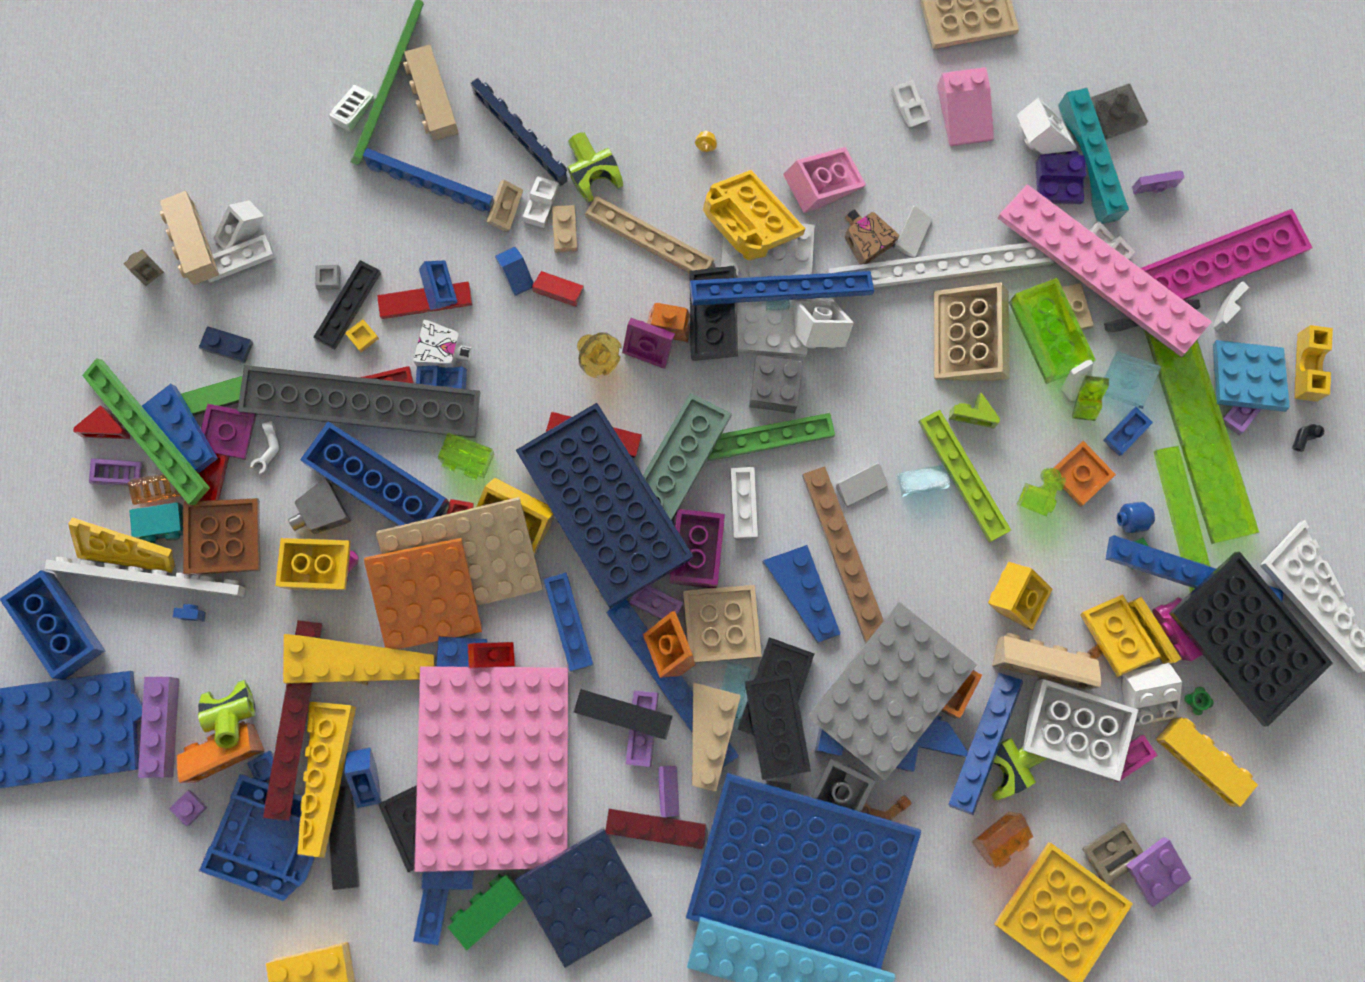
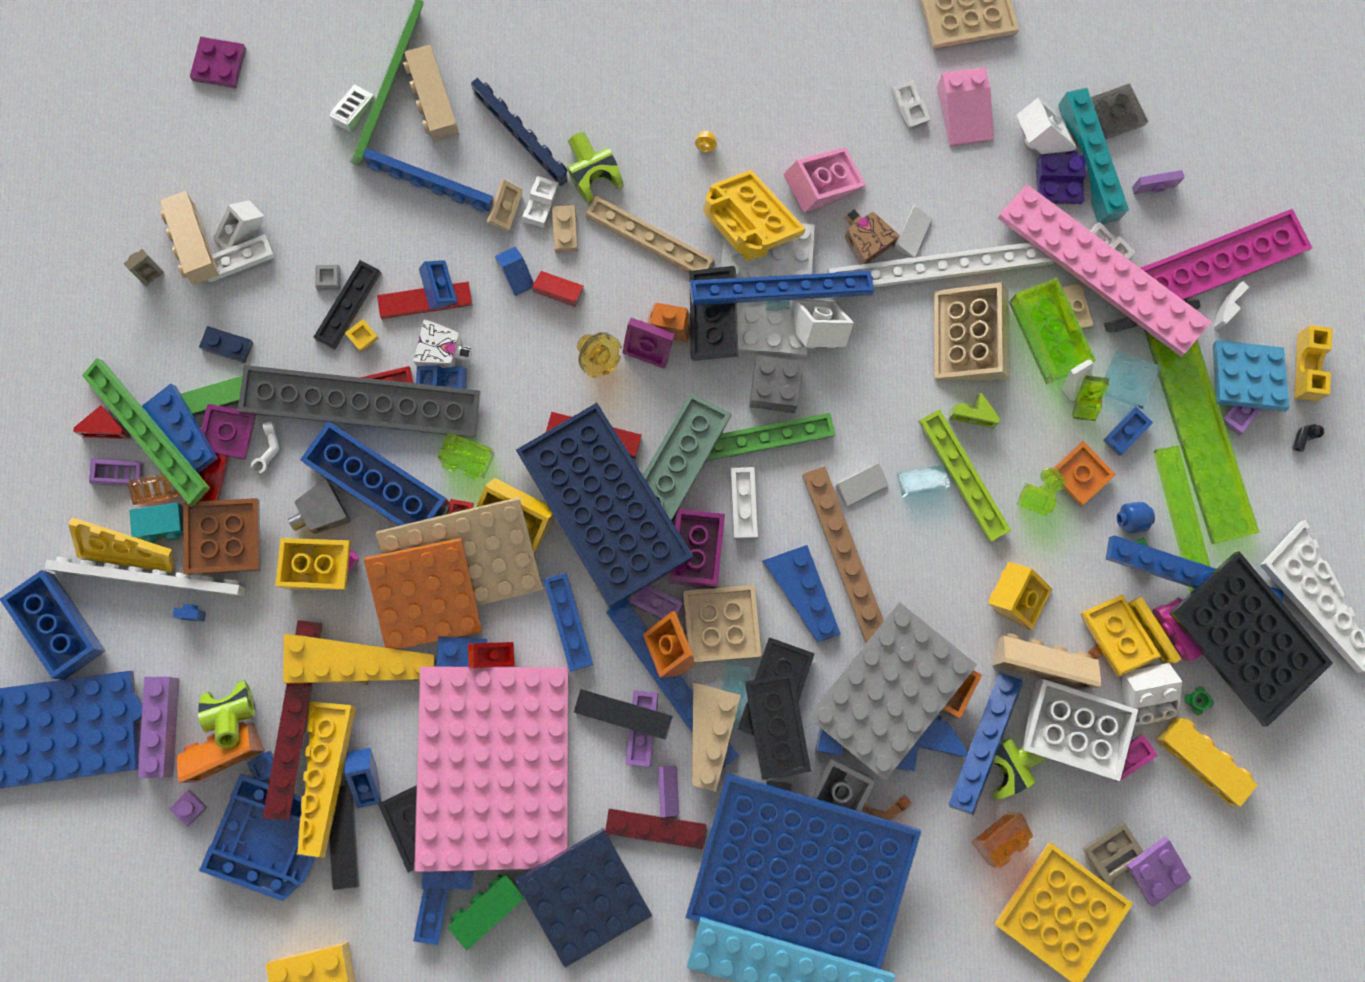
(217, 62): none -> magenta plate

